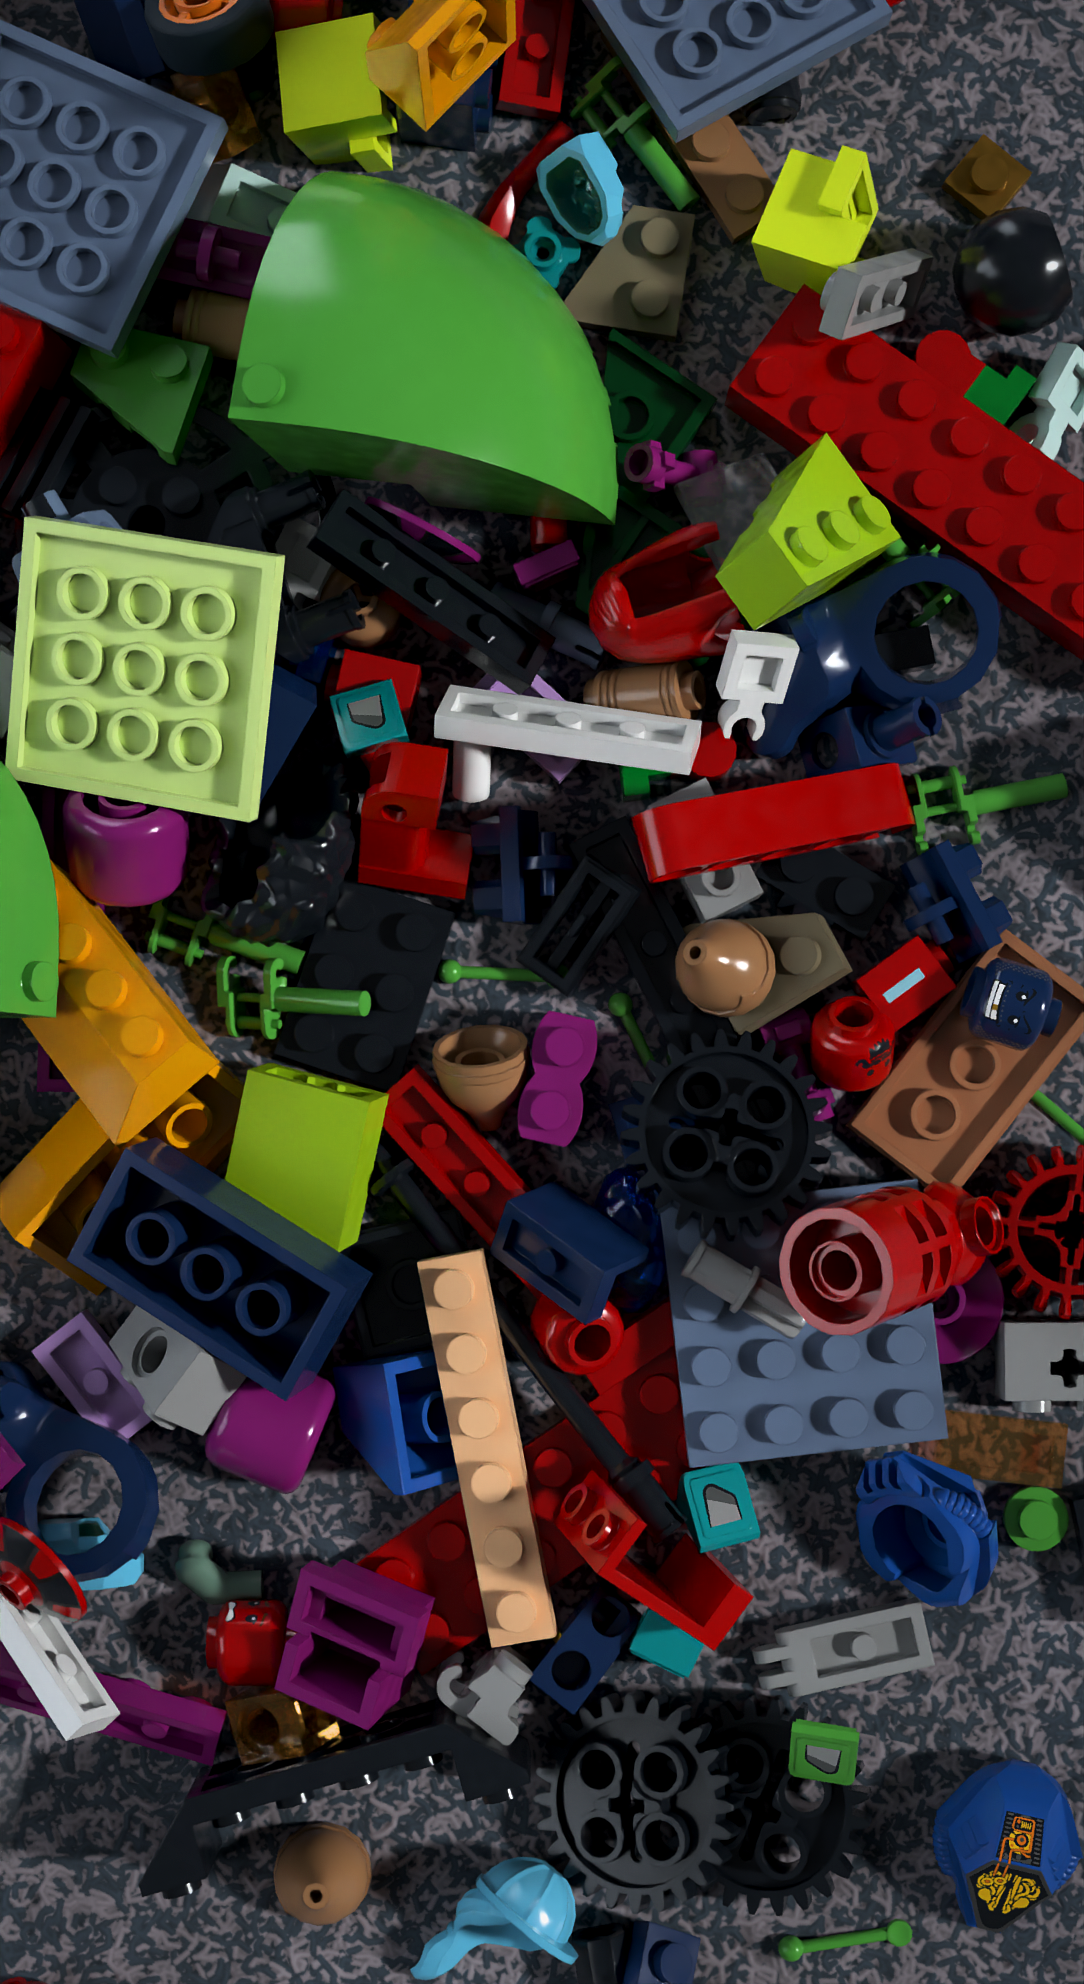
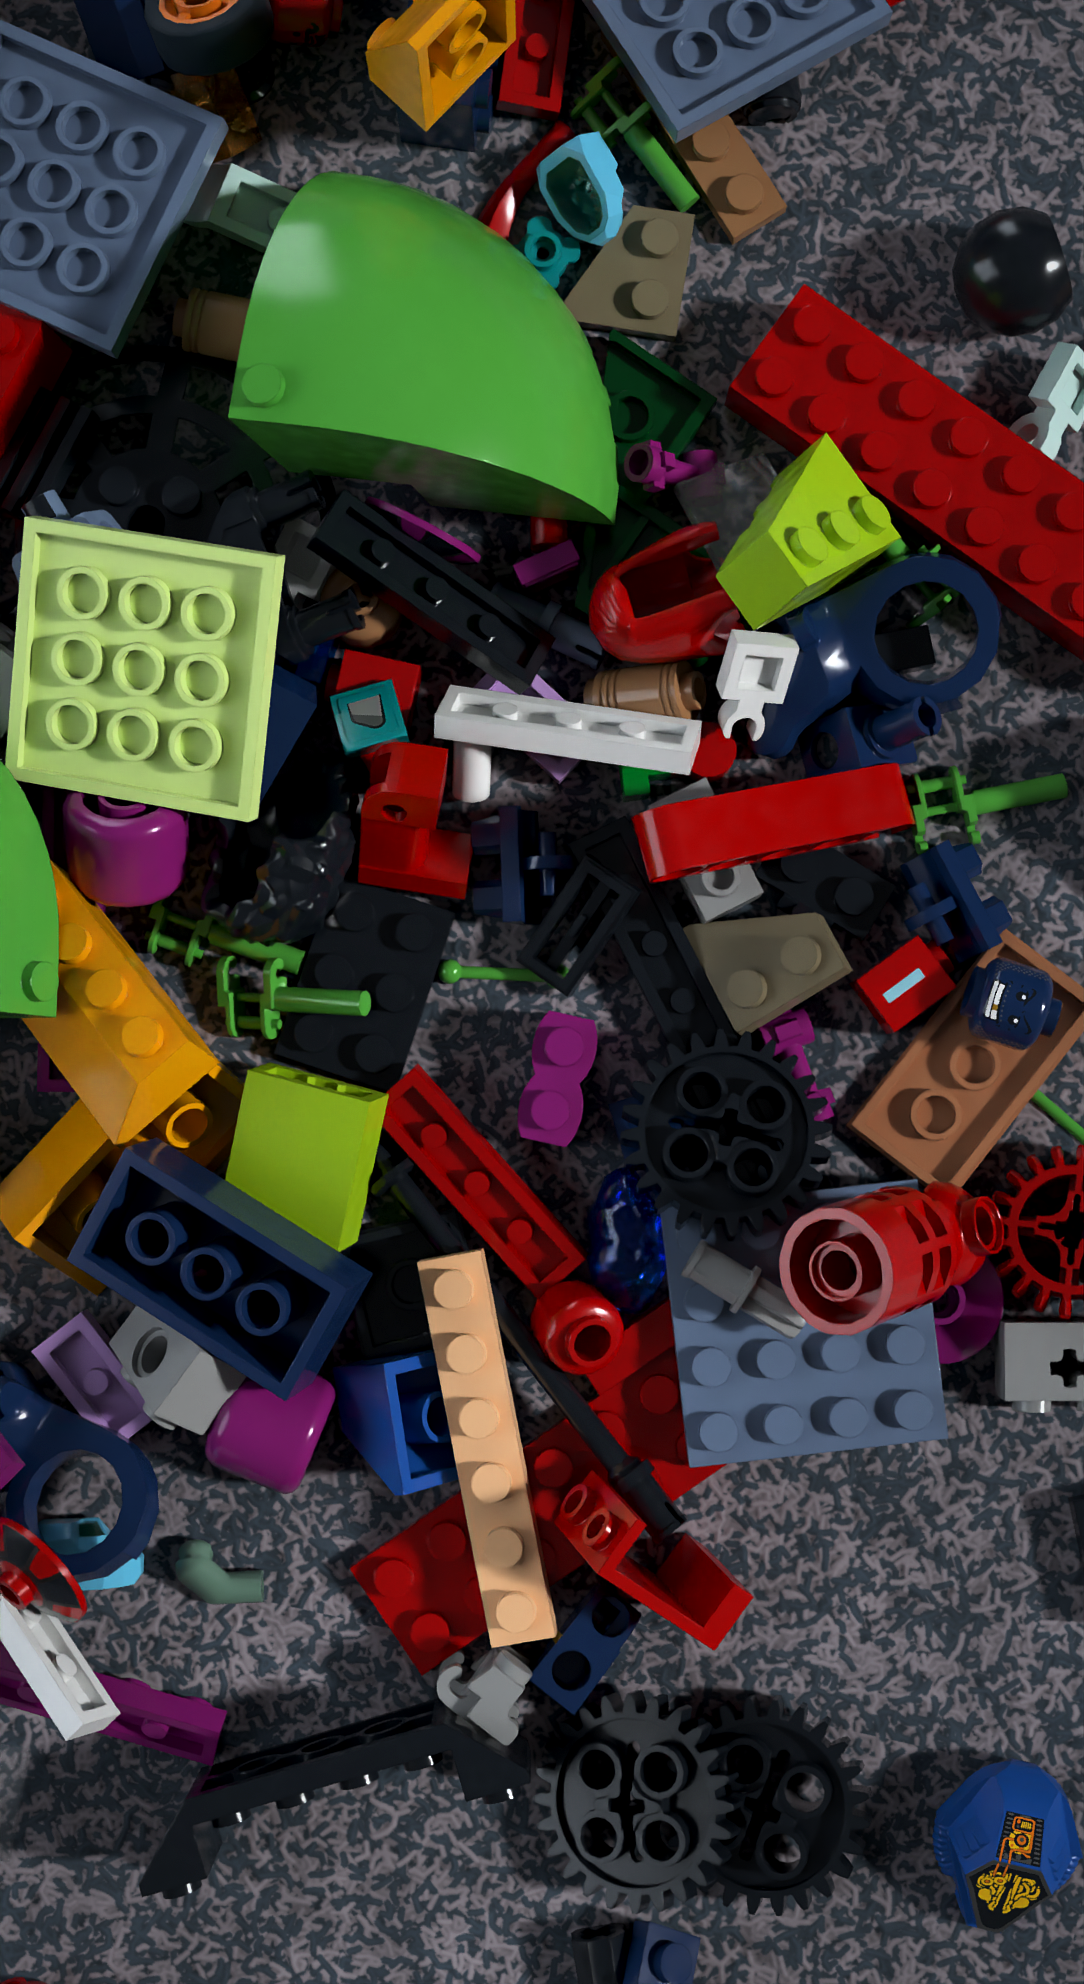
(149, 386): bright green wing -> none
(215, 258): magenta hips -> none
(248, 1641): red head -> none
(276, 1725): clear orange brick -> none
(322, 1873): medium nougat helmet -> none
(328, 97): neon yellow plate -> none
(352, 1641): magenta plate -> none
(482, 1070): medium nougat helmet -> none
(515, 1906): medium azure piece -> none
(565, 1248): dark blue panel -> none
(621, 1005): bright green hinge -> none
(664, 1644): teal slope -> none
(717, 1506): teal slope -> none
(725, 967): medium nougat helmet -> none
(815, 219): neon yellow plate -> none
(823, 1752): bright green slope -> none
(847, 1648): light grey hinge -> none
(851, 1044): red head -> none
(873, 293): light grey plate -> none
(897, 1932): bright green hinge -> none
(925, 1528): blue helmet -> none
(951, 361): leg -> none
(986, 178): pearl gold plate -> none
(1004, 1448): clear orange tile -> none
(1035, 1518): bright green plate -> none

